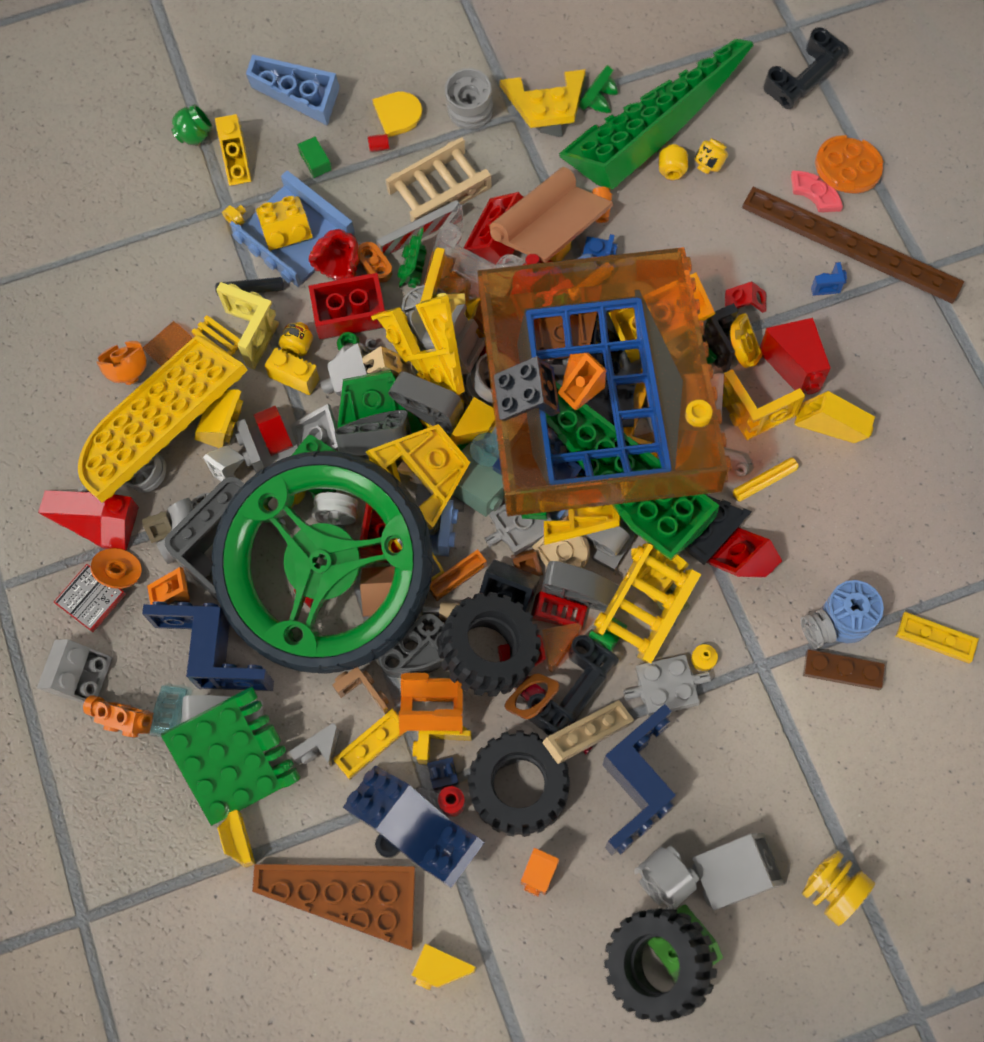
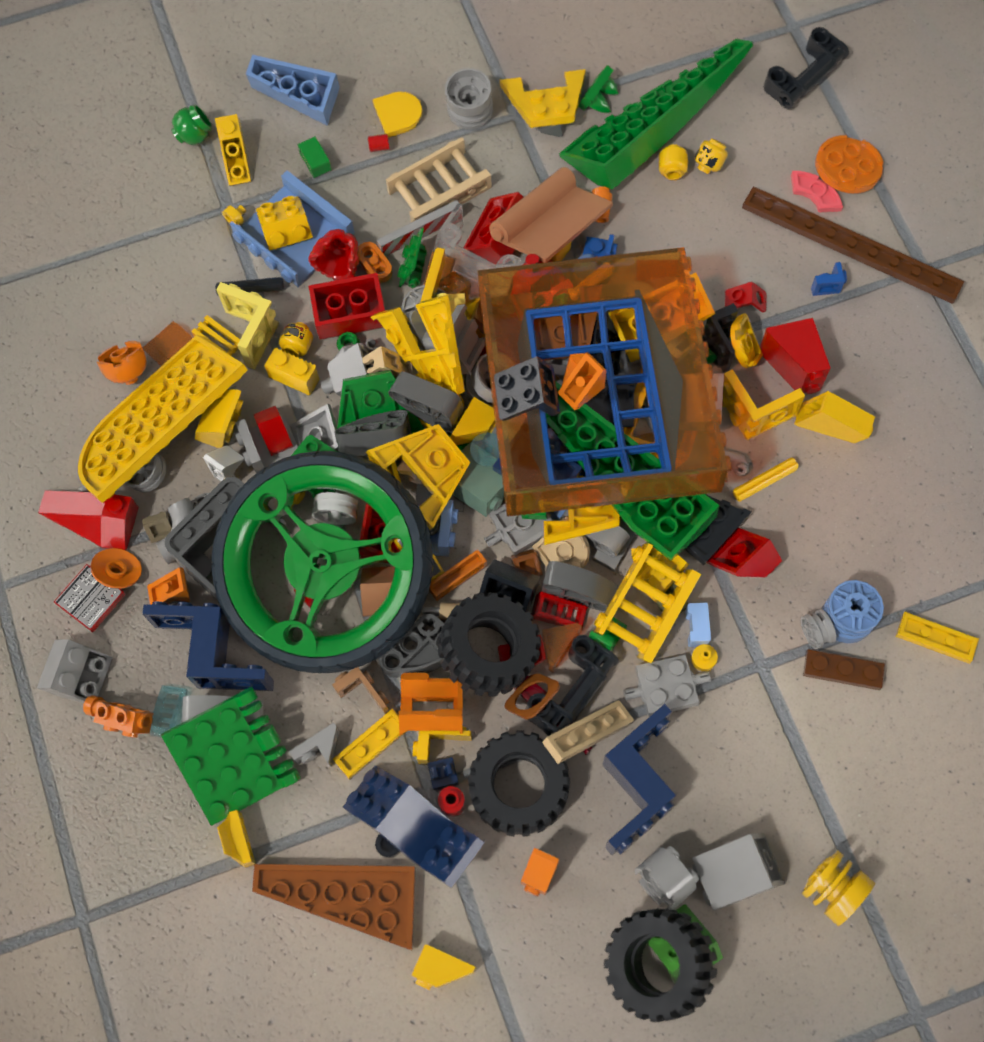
(698, 413): yellow tile -> none
(699, 624): none -> light blue piece

